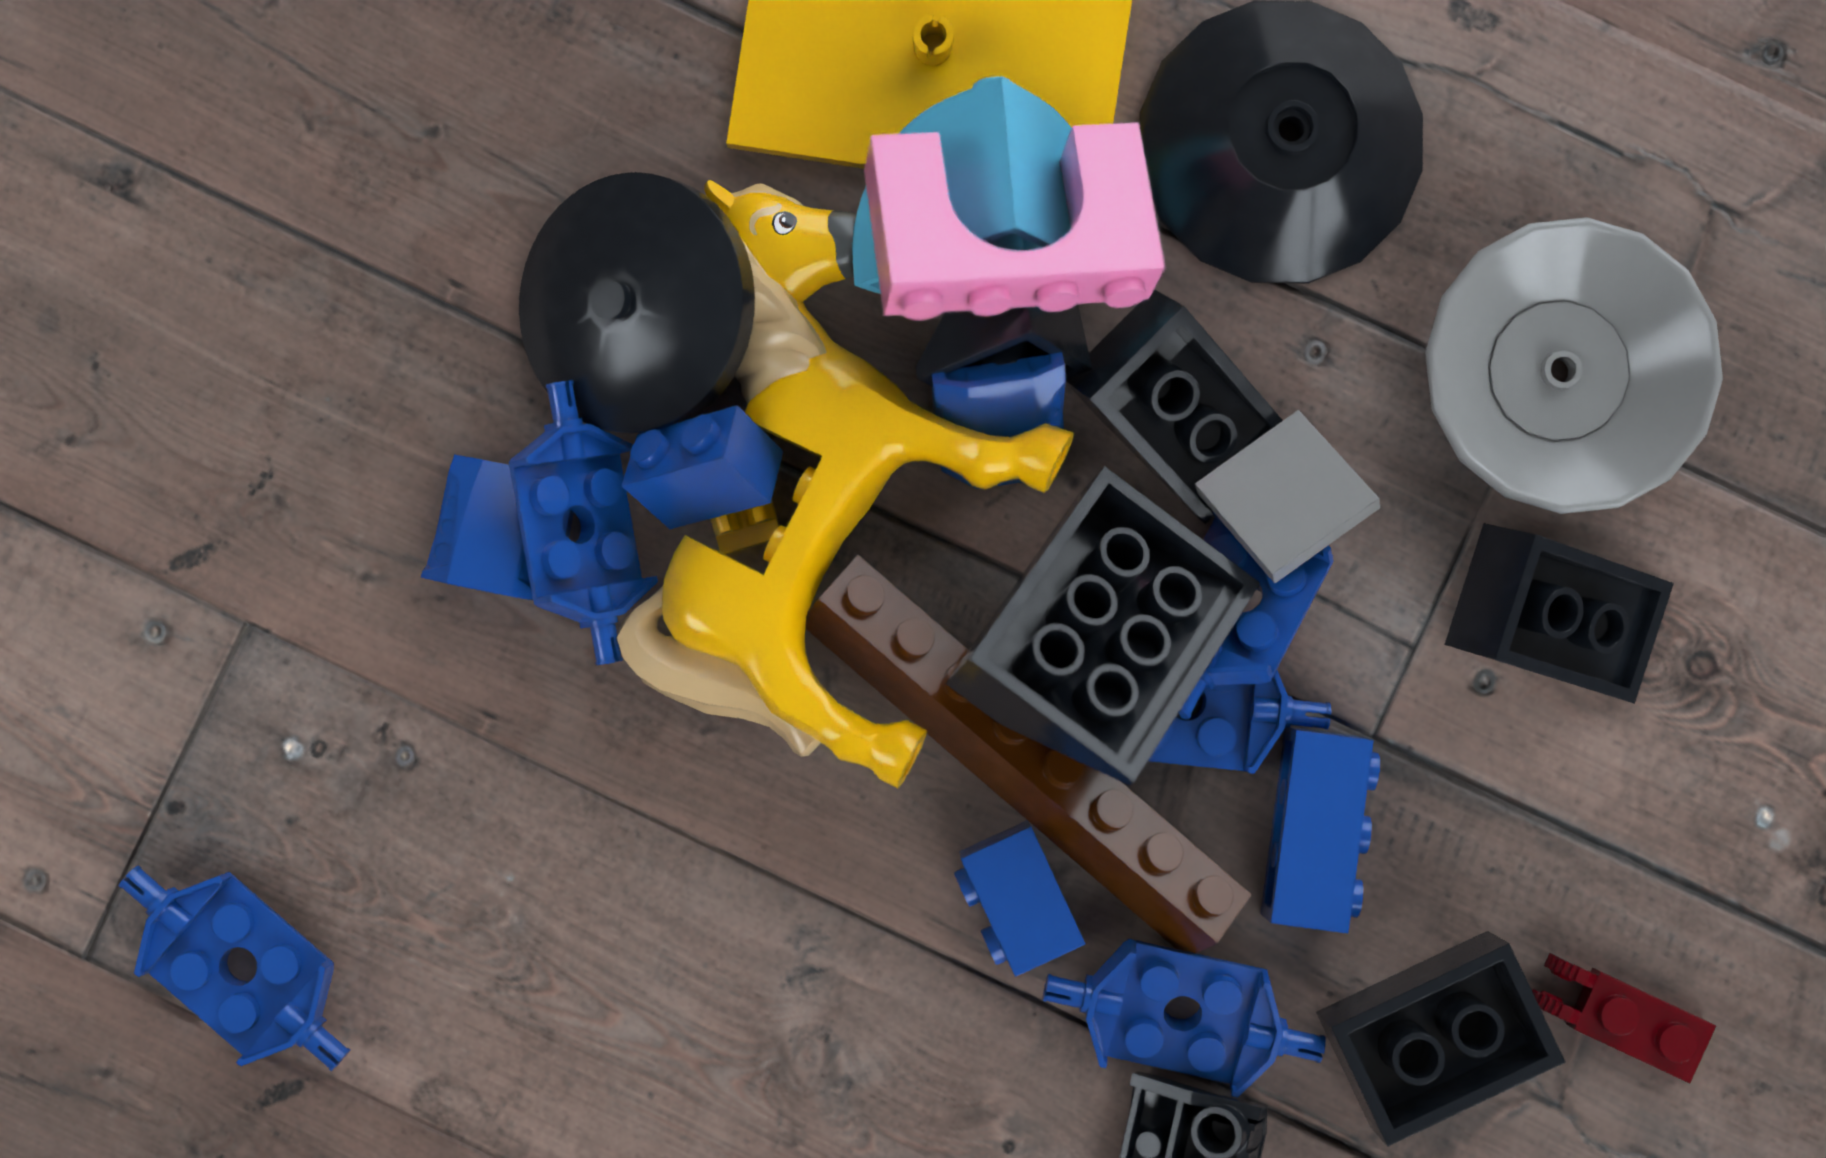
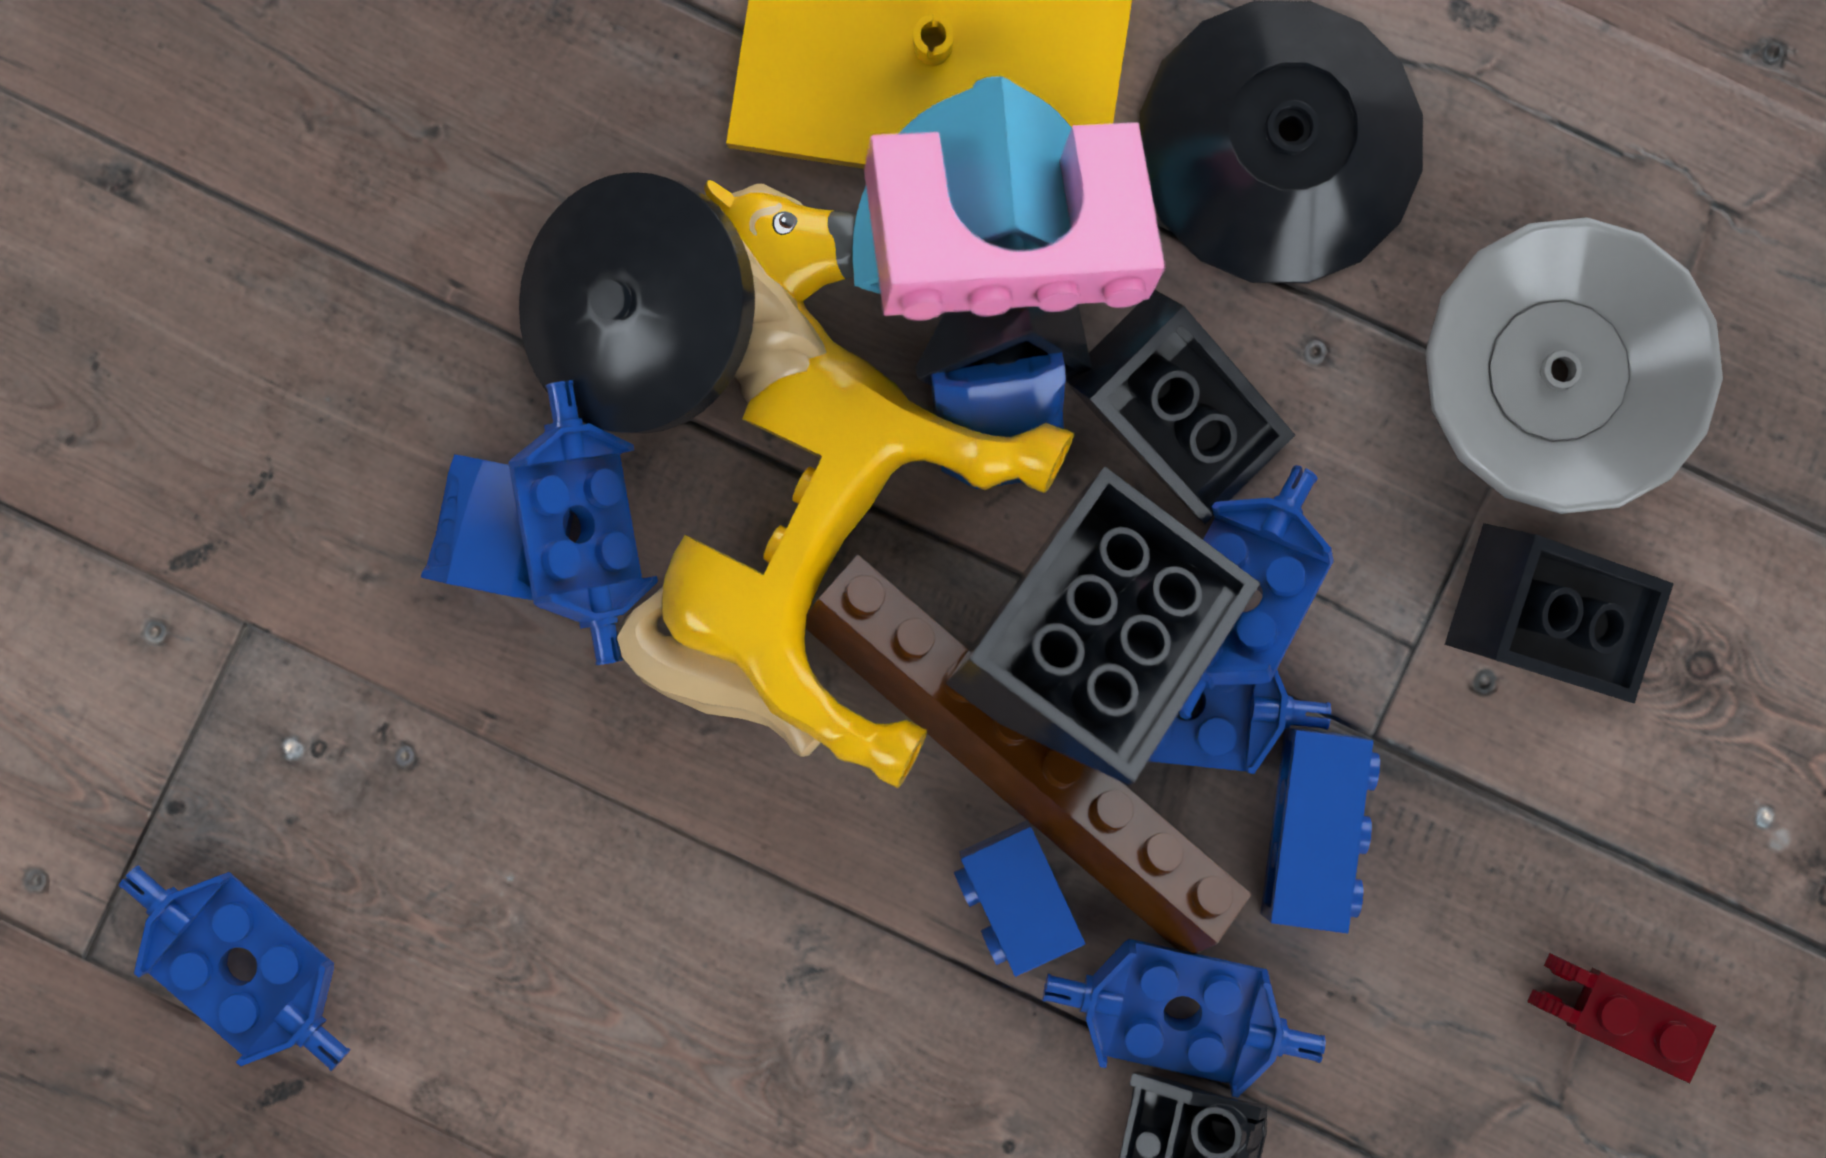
(703, 468): blue brick -> none
(745, 528): yellow tile -> none
(1287, 496): light grey tile -> none
(1440, 1037): black brick -> none

